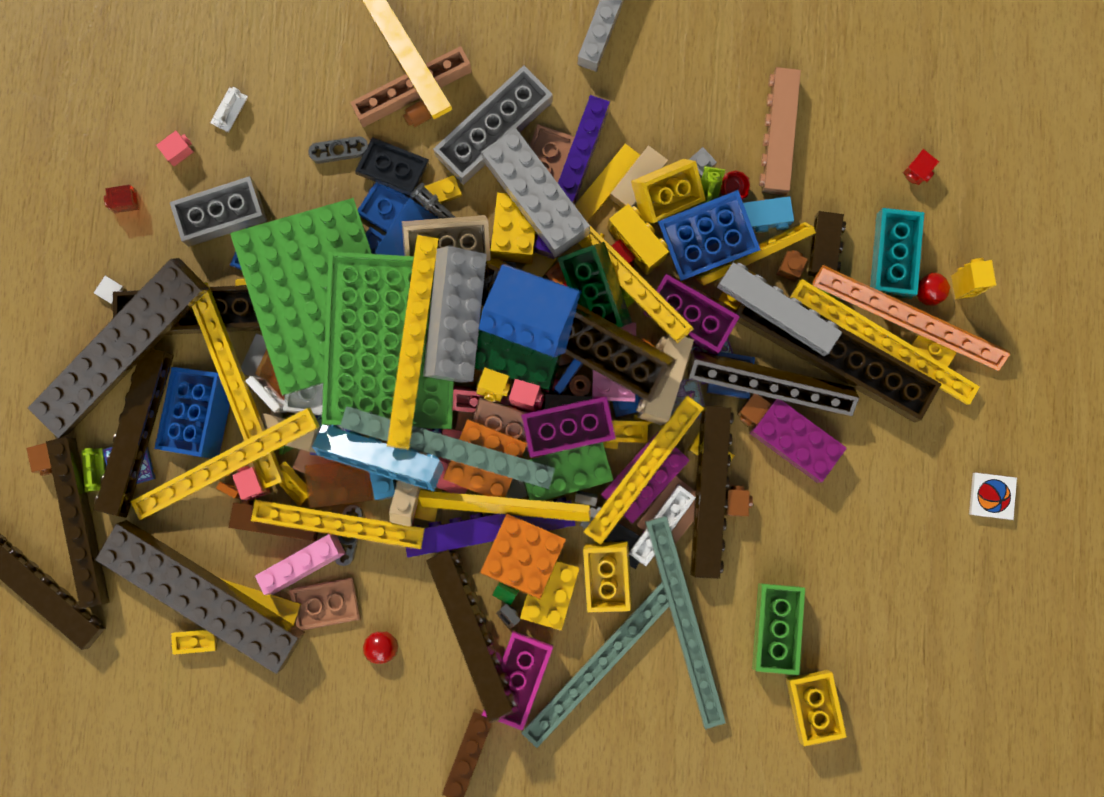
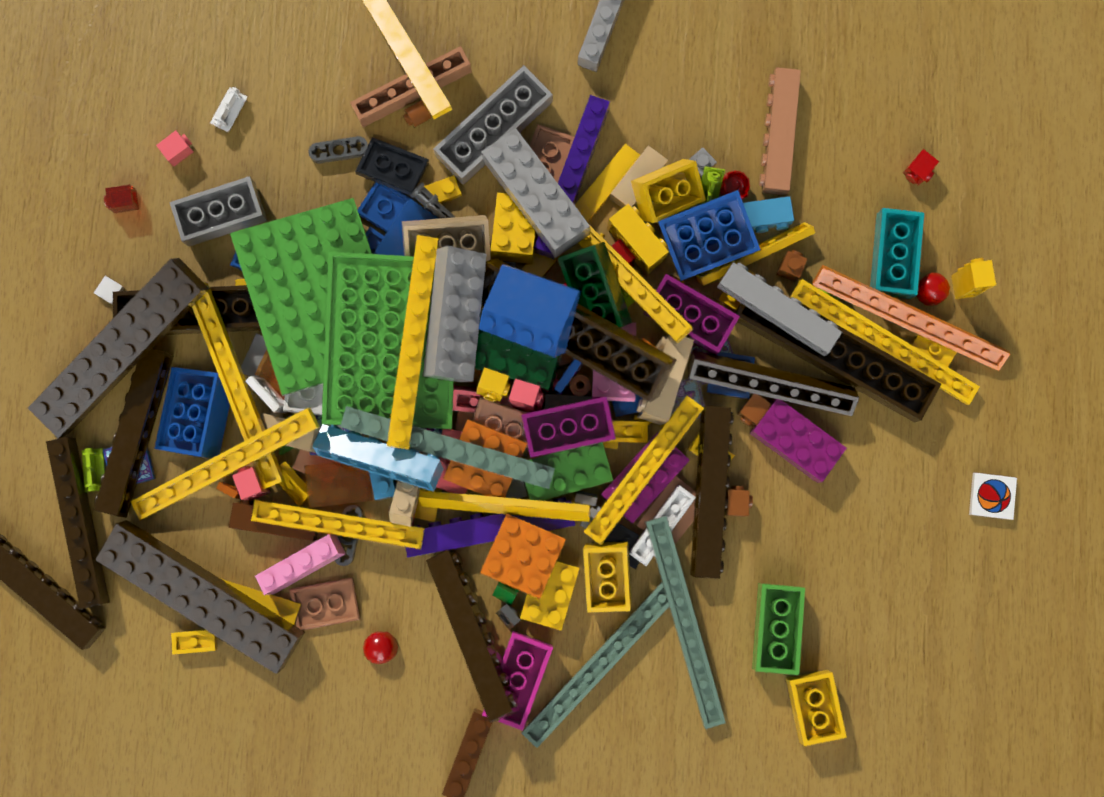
(39, 459): dark orange brick -> none
(556, 275): orange tile -> none
(826, 242): dark brown brick -> none

